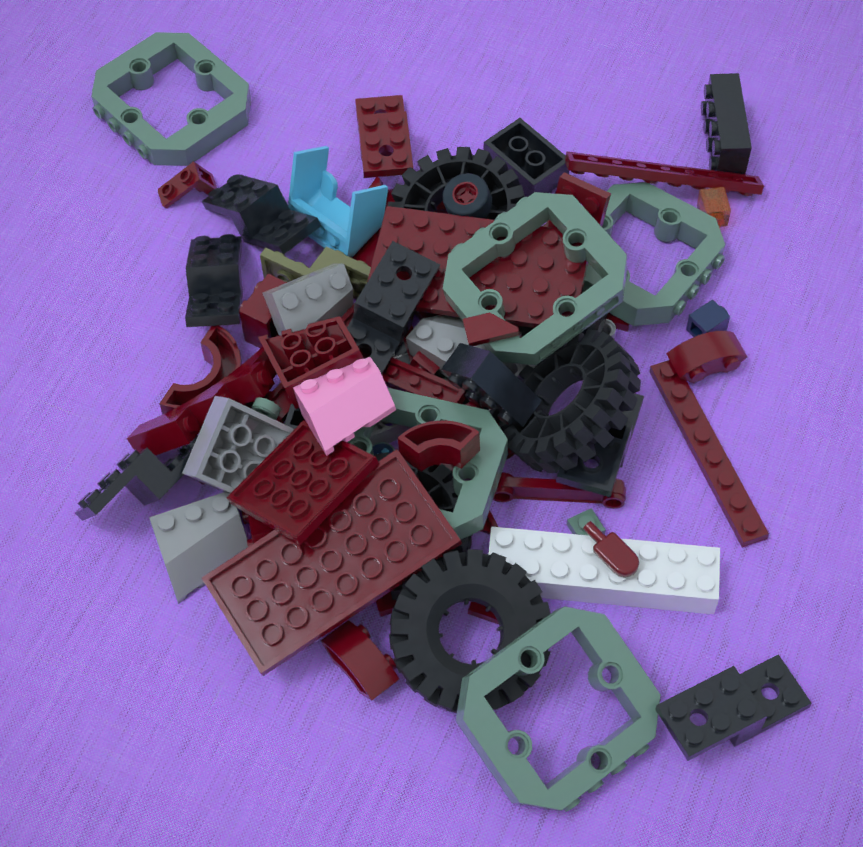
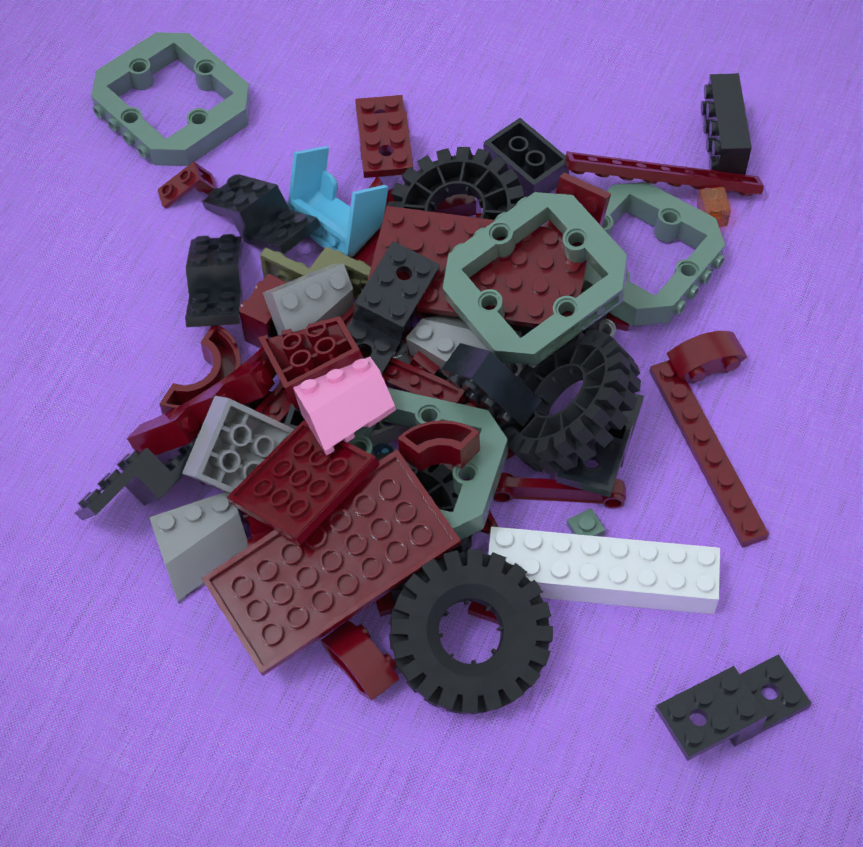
(266, 407): sand green tile -> none
(467, 196): black wheel -> none
(487, 329): dark red tile -> none
(613, 551): dark red piece -> none
(627, 683): sand green panel -> none
(708, 319): dark blue brick -> none

